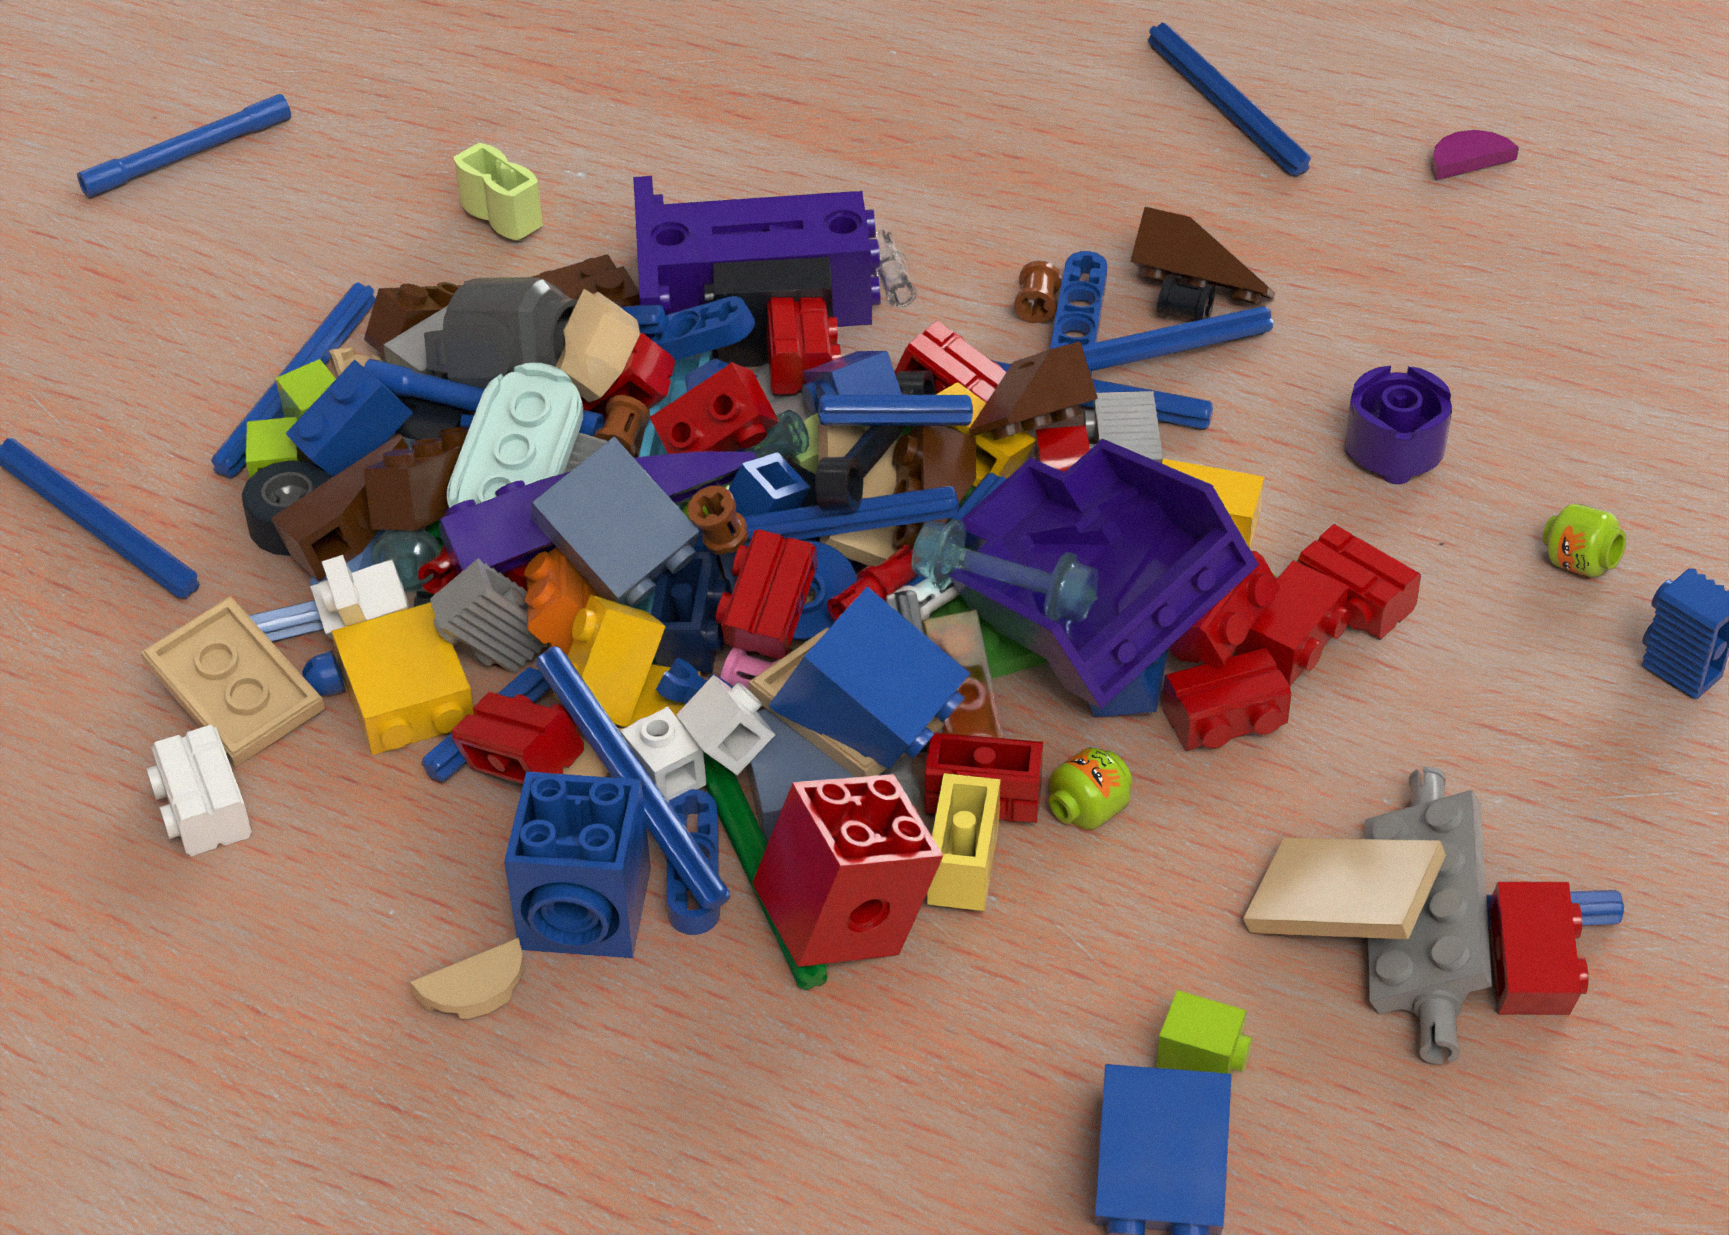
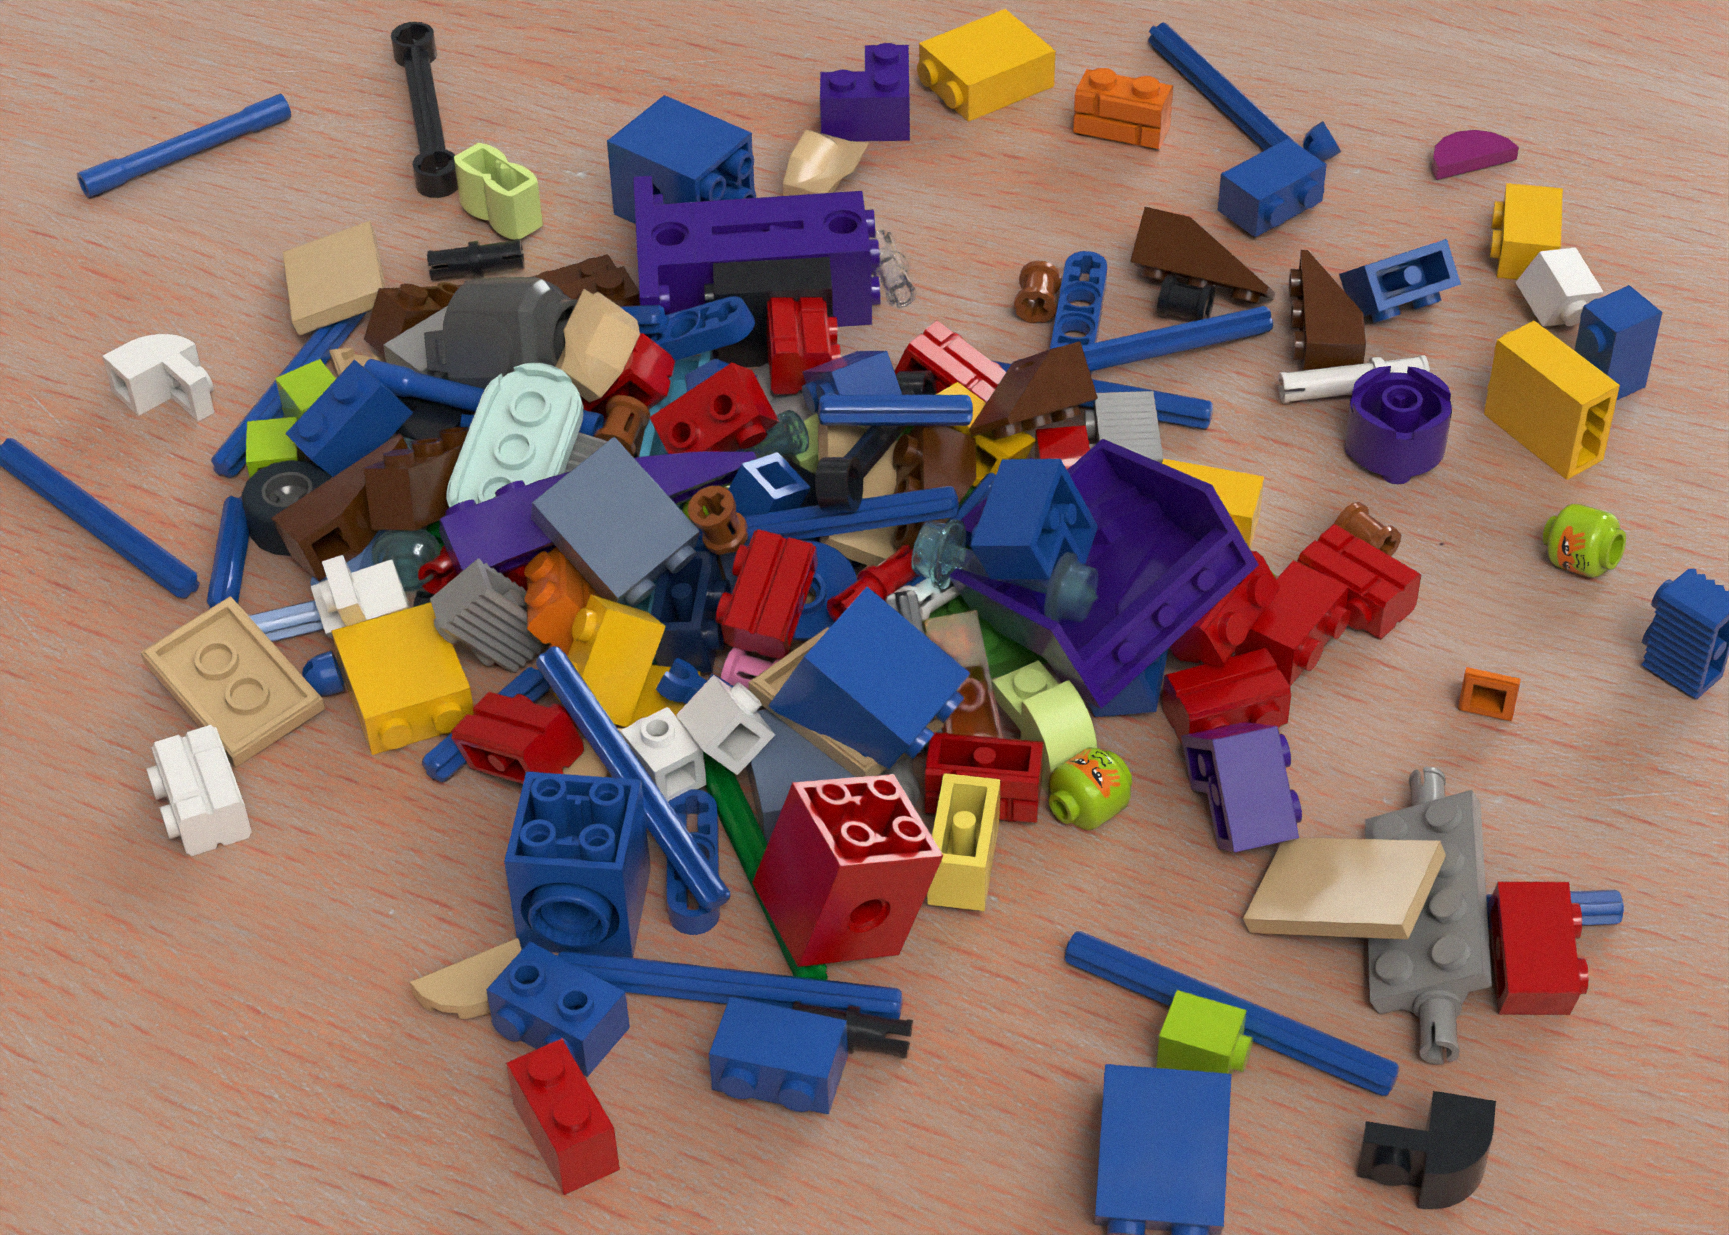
(160, 369): none -> white brick
(229, 553): none -> blue axle
(333, 277): none -> tan tile
(434, 166): none -> black piece
(476, 259): none -> black pin
(552, 999): none -> blue brick
(563, 1116): none -> red brick
(686, 155): none -> blue brick
(718, 984): none -> blue axle
(778, 1055): none -> blue brick
(820, 163): none -> tan slope
(866, 1030): none -> black pin
(869, 102): none -> dark purple brick
(986, 65): none -> yellow brick
(1031, 520): none -> blue brick
(1046, 714): none -> yellowish green brick
(1123, 108): none -> orange brick
(1245, 784): none -> dark purple brick
(1262, 1024): none -> blue axle
(1271, 187): none -> blue brick
(1320, 142): none -> blue hinge
(1326, 317): none -> reddish brown slope
(1337, 380): none -> white pin
(1359, 523): none -> dark orange bush
(1401, 279): none -> blue brick
(1442, 1160): none -> black brick
(1489, 694): none -> orange slope
(1527, 224): none -> yellow brick
(1550, 399): none -> yellow brick
(1558, 286): none -> white brick
(1620, 337): none -> blue brick

